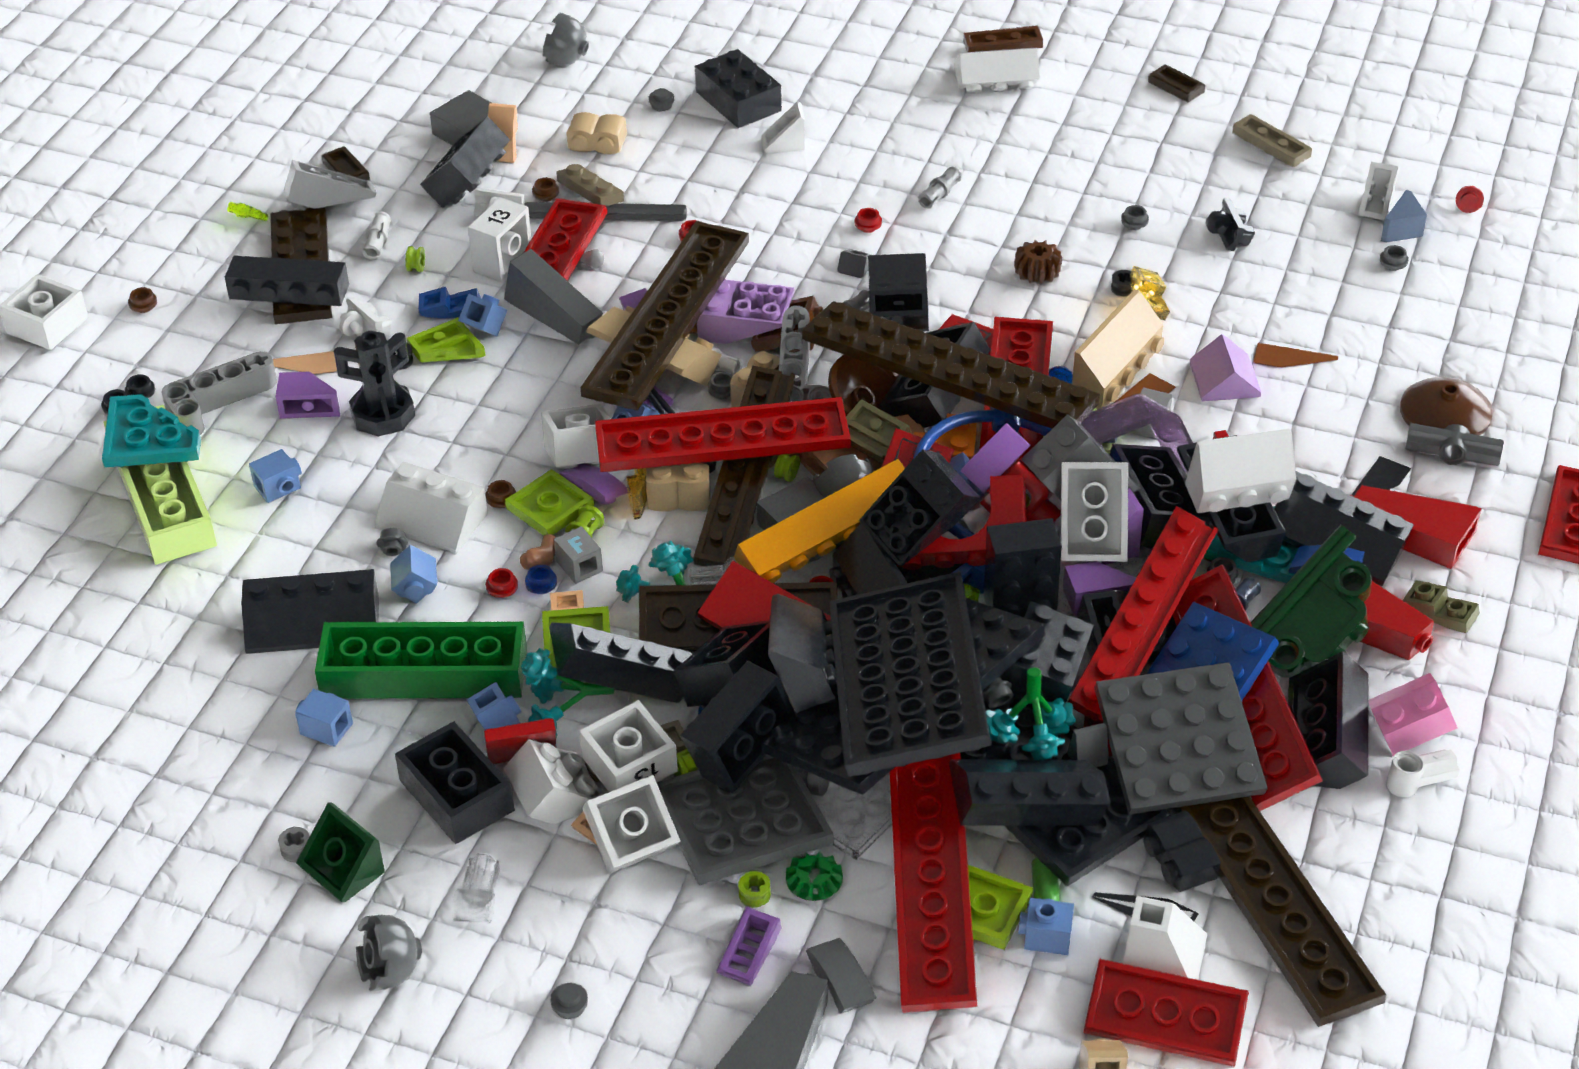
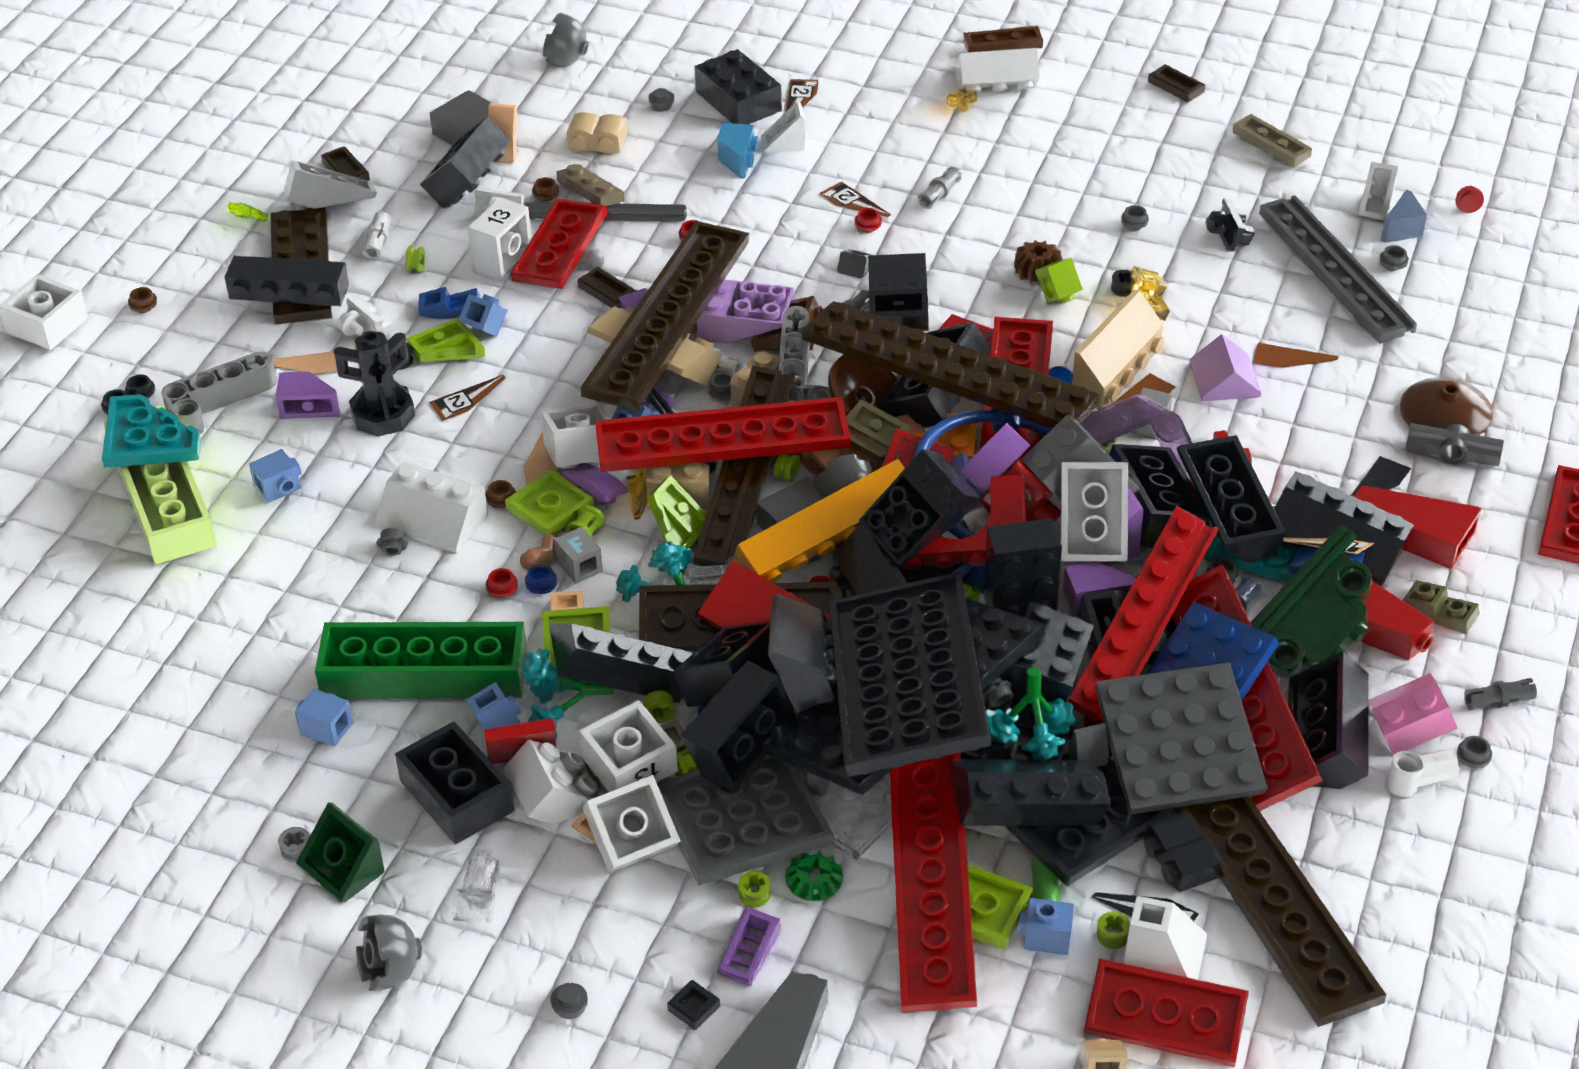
(292, 609): black slope -> none
(413, 574): medium blue brick -> none
(465, 399): none -> sticker
(538, 462): none -> light nougat sticker
(549, 297): dark grey slope -> none
(604, 287): none -> dark brown tile
(660, 705): none -> lime bush
(676, 513): none -> lime wing
(693, 1004): none -> black tile
(737, 147): none -> dark azure slope
(802, 91): none -> sticker
(844, 974): dark grey slope -> none
(845, 196): none -> sticker
(962, 101): none -> clear yellow arm
(1059, 281): none -> lime brick
(1114, 920): none -> lime bush
(1242, 471): white slope -> none
(1338, 269): none -> dark grey plate
(1355, 548): none -> sticker
(1474, 752): none -> dark grey plate
(1500, 694): none -> dark grey pin

